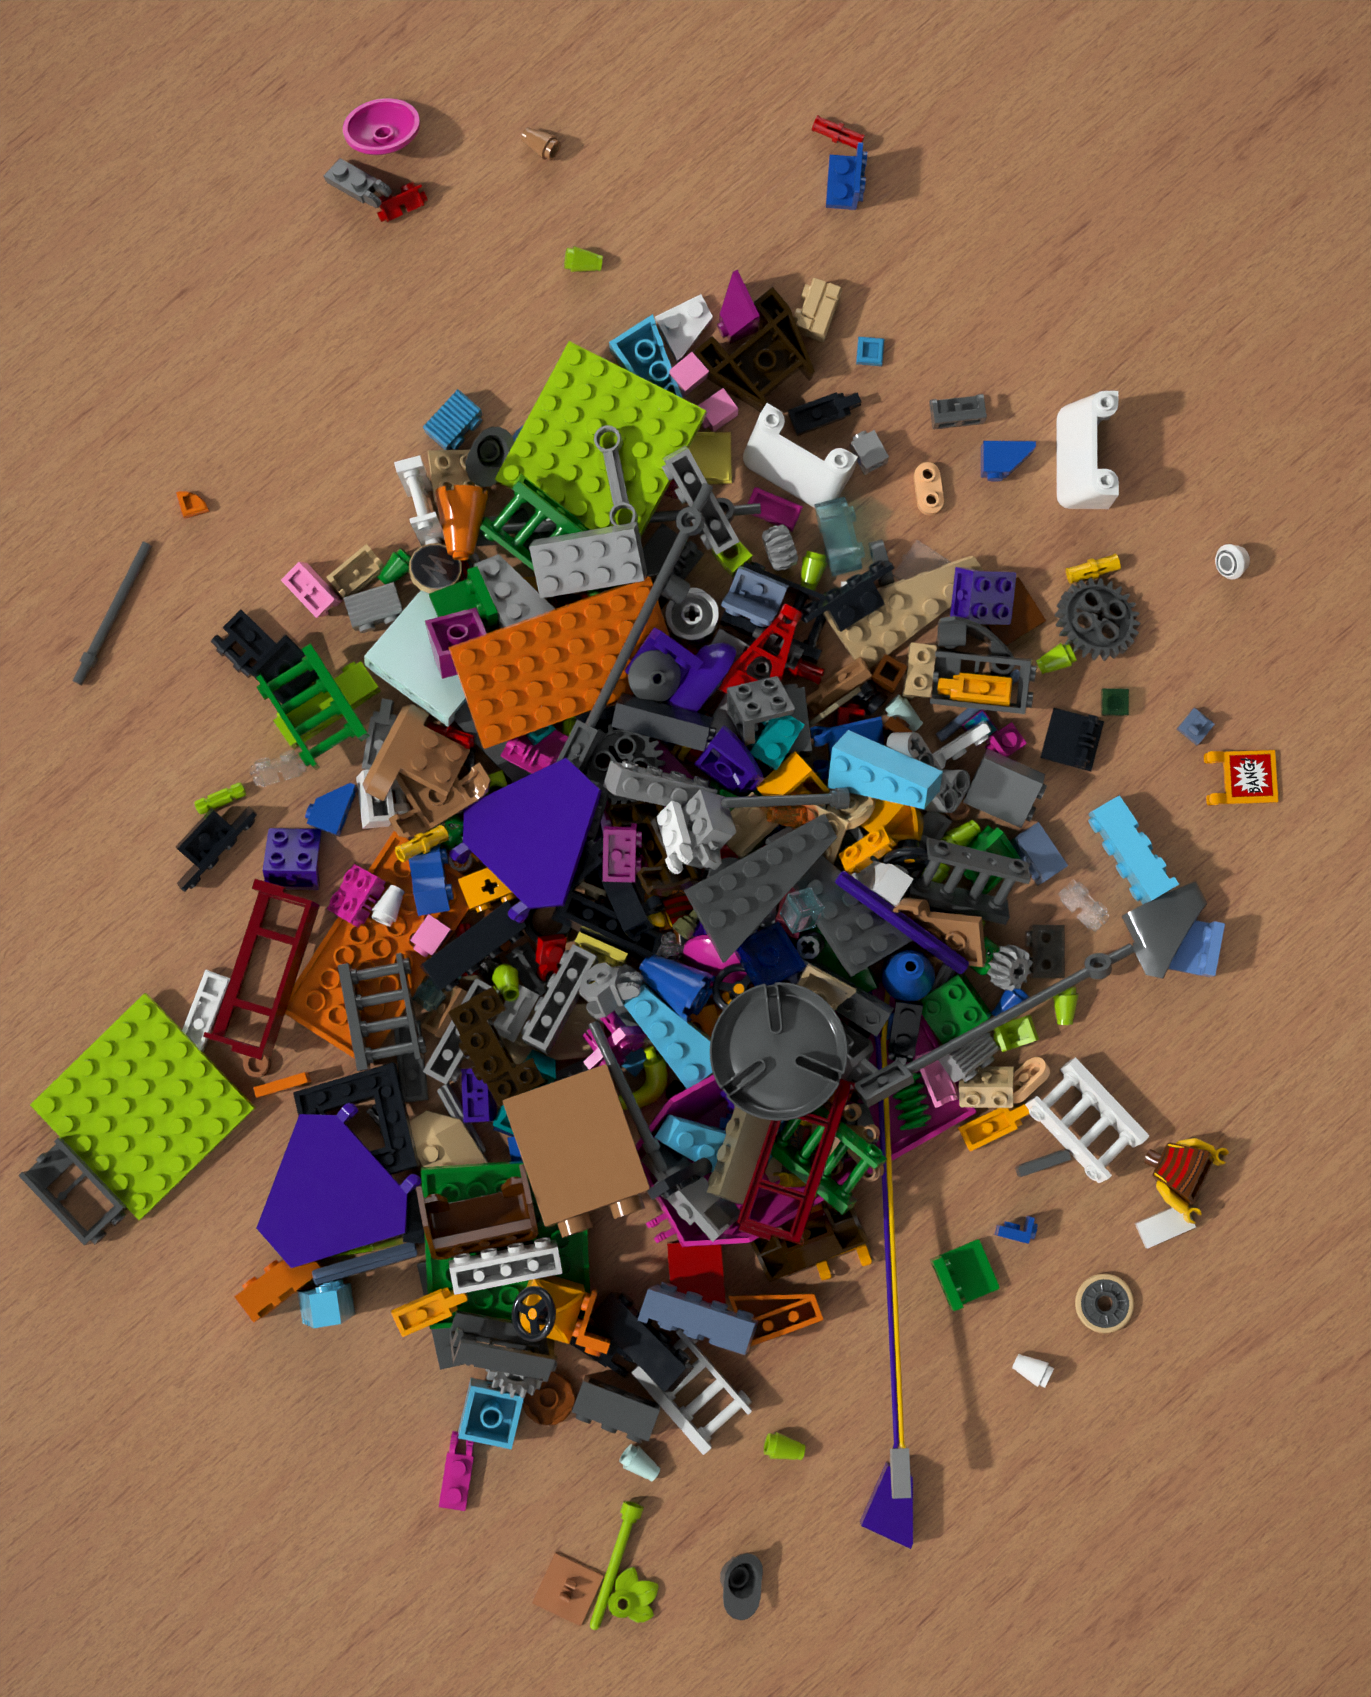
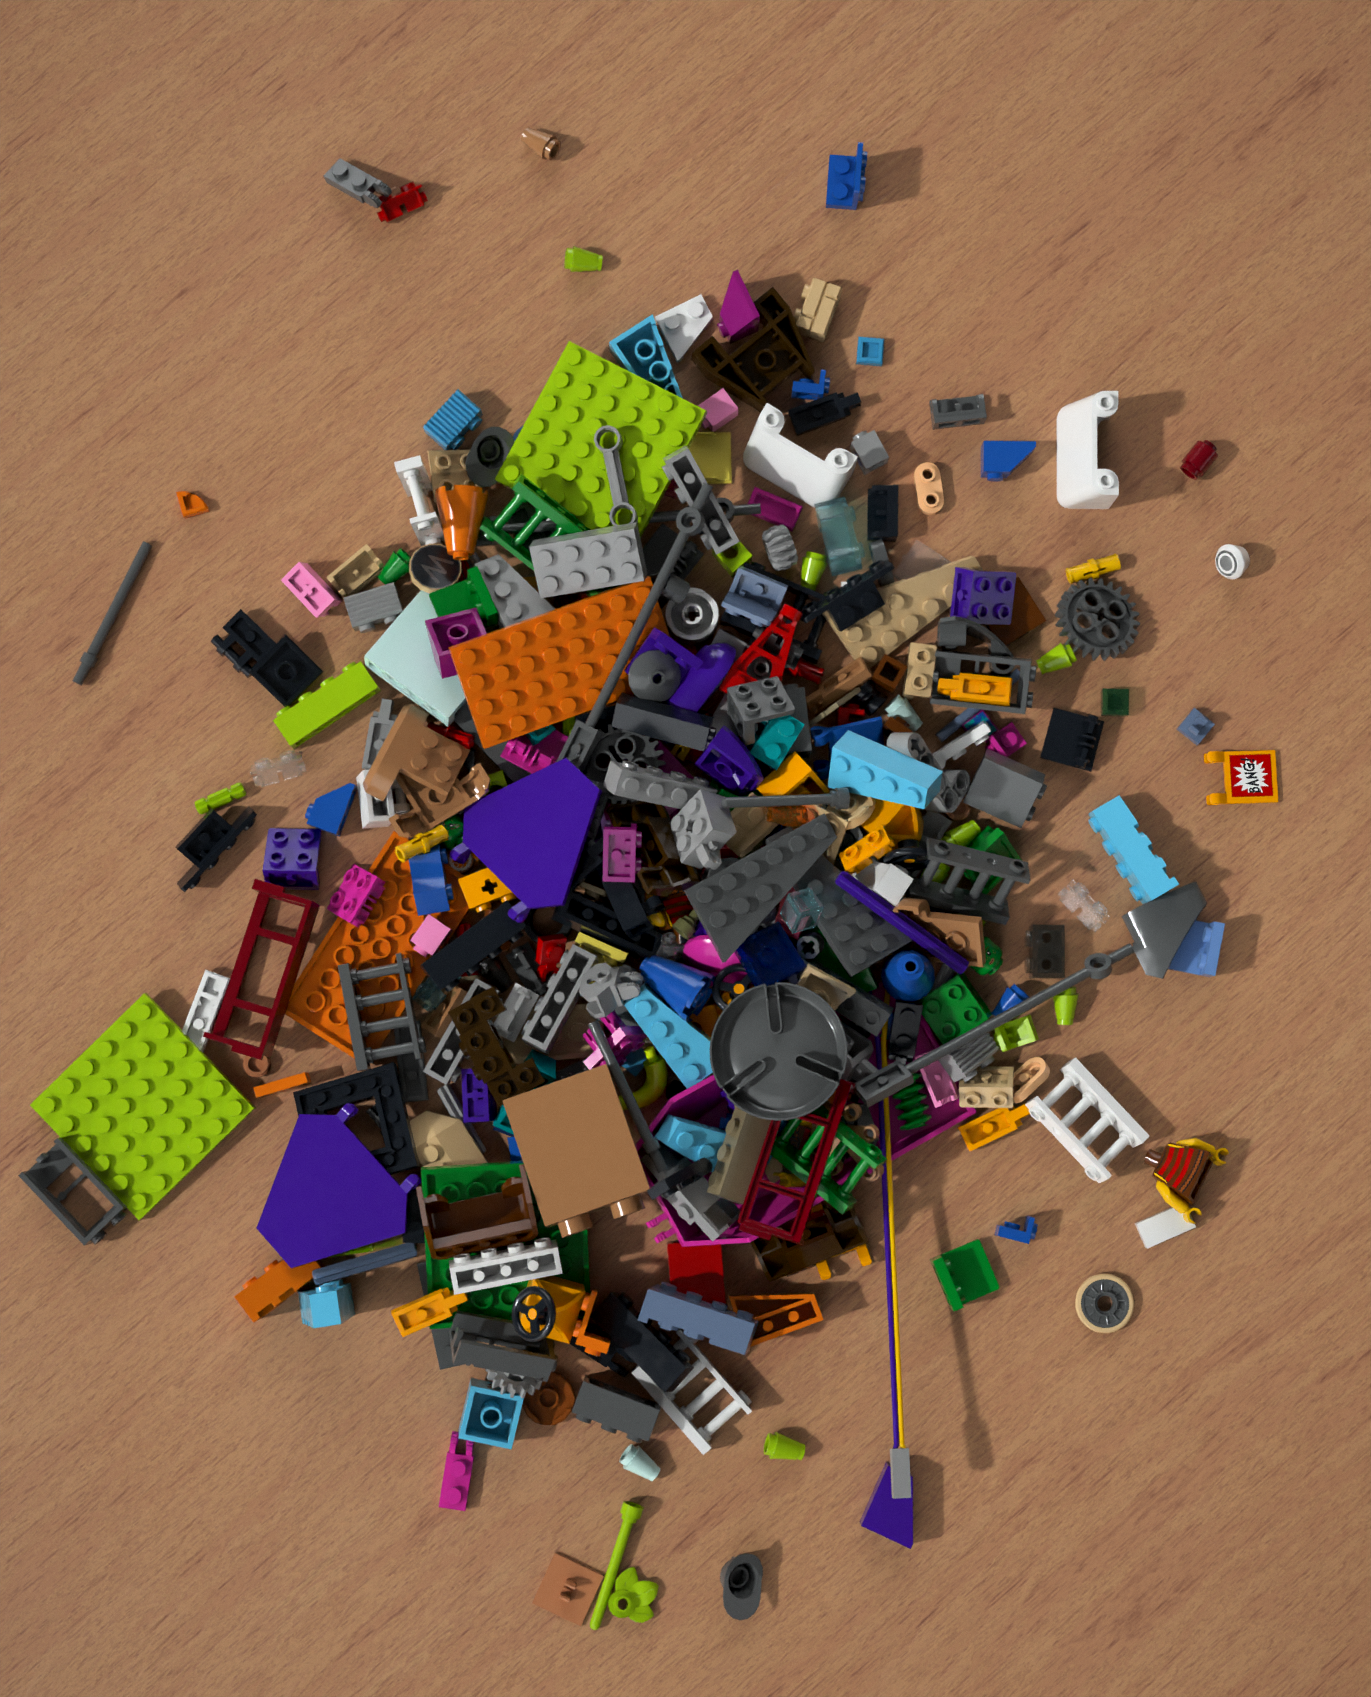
(324, 684): green fence -> none
(381, 126): dark pink dish -> none
(388, 906): white cone -> none
(507, 981): lime cone -> none
(675, 837): white hinge -> none
(689, 373): bright pink panel -> none
(808, 390): none -> blue bracket
(825, 128): red pin -> none
(882, 513): none -> black hinge
(1009, 967): light grey gear -> none
(1033, 1370): white cone -> none
(1040, 853): sand blue hinge -> none
(1042, 1163): dark grey tile -> none
(1199, 459): none -> dark red brick

